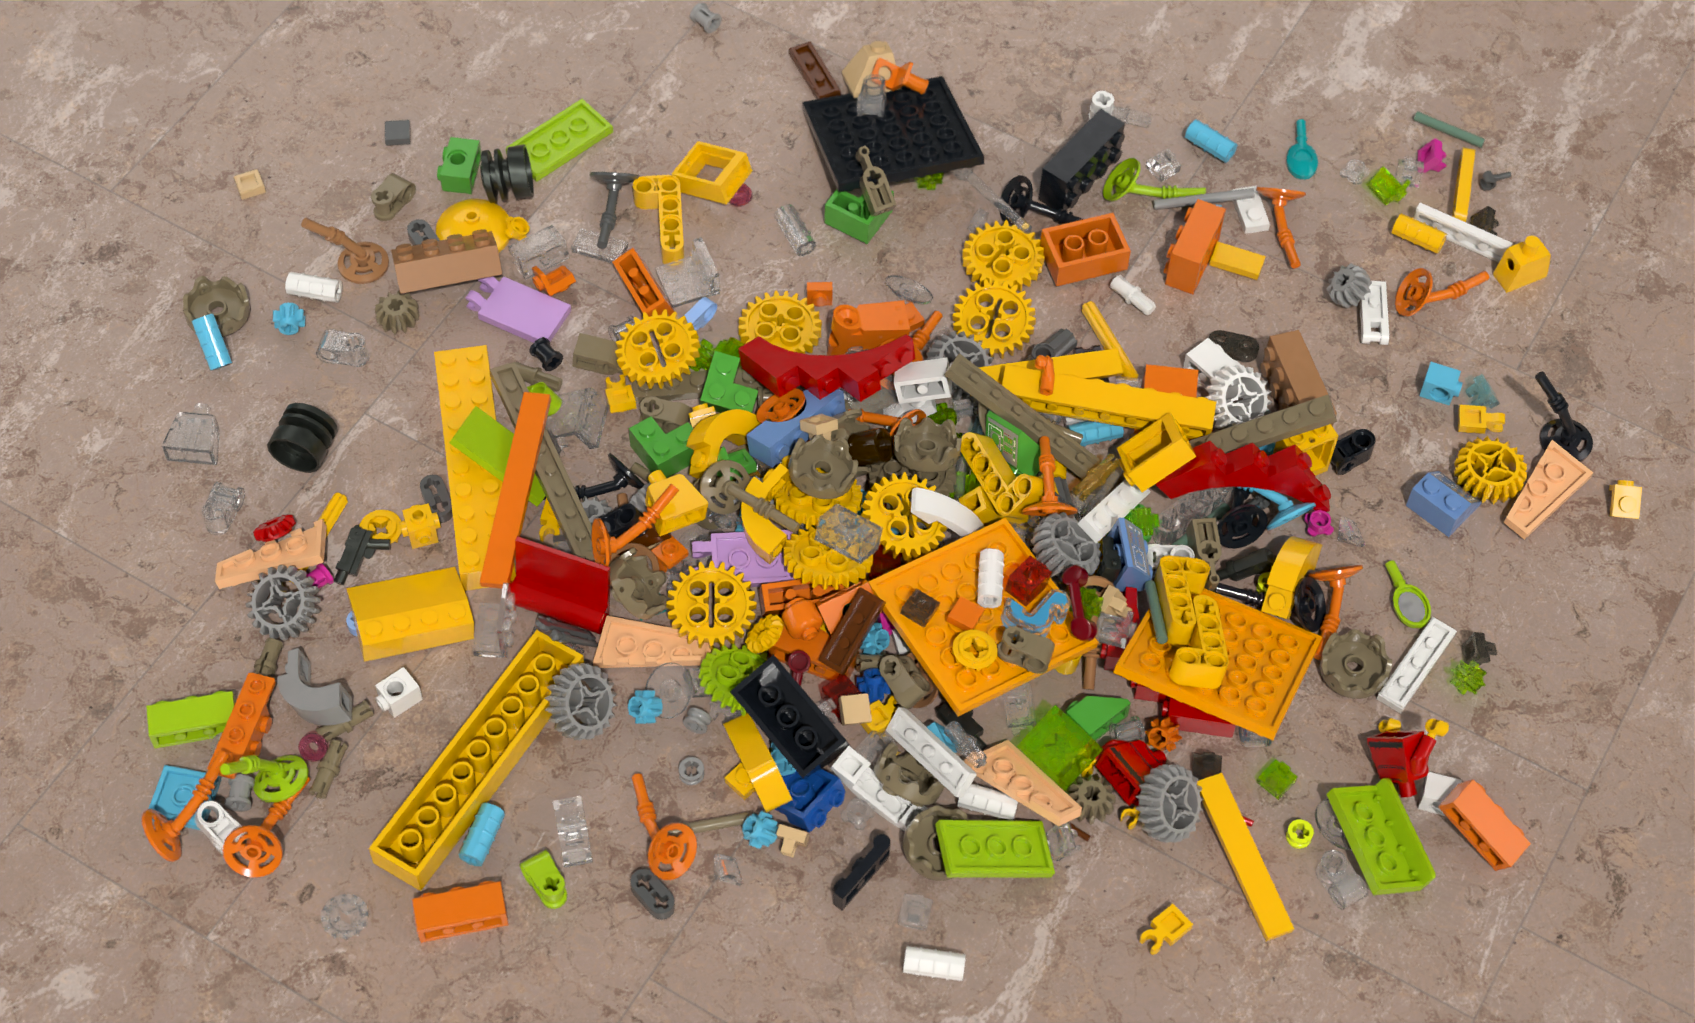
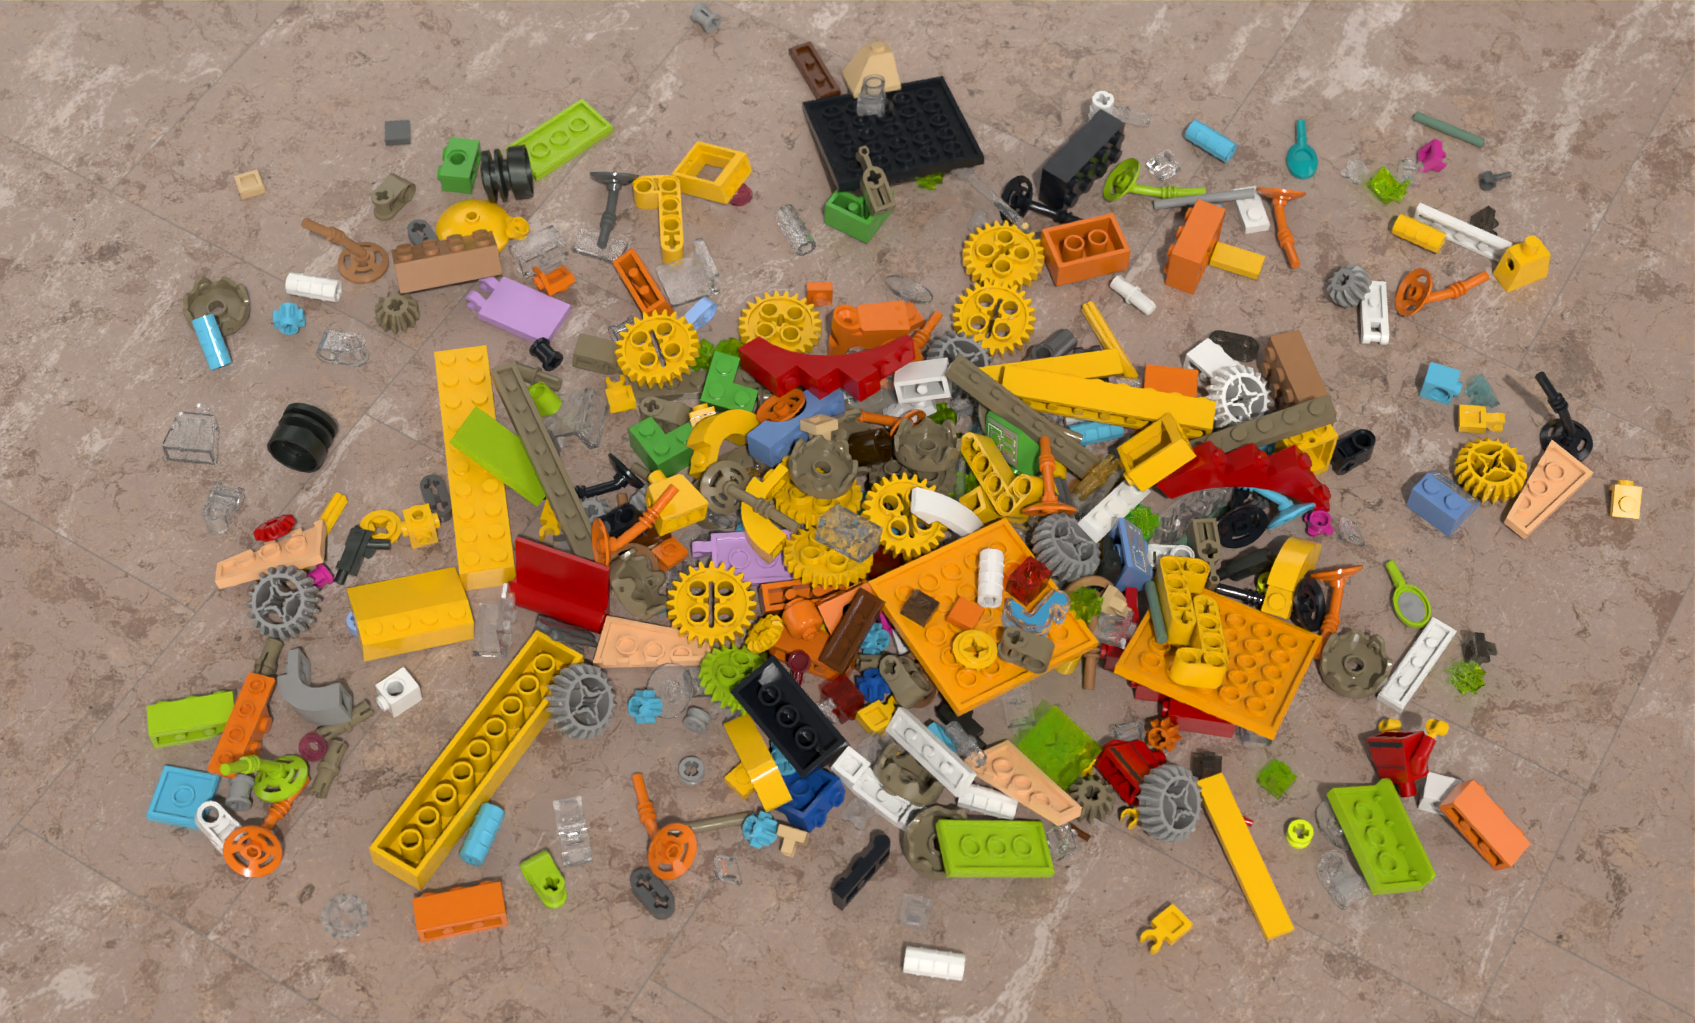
(168, 830): orange dish -> none
(515, 490): orange tile -> none
(741, 457): bright green plate -> none
(855, 709): tan tile -> none
(901, 76): orange bracket -> none
(1048, 374): orange arm -> none
(1081, 628): dark red bar -> none
(1097, 713): bright green slope -> none
(1463, 184): yellow beam -> none

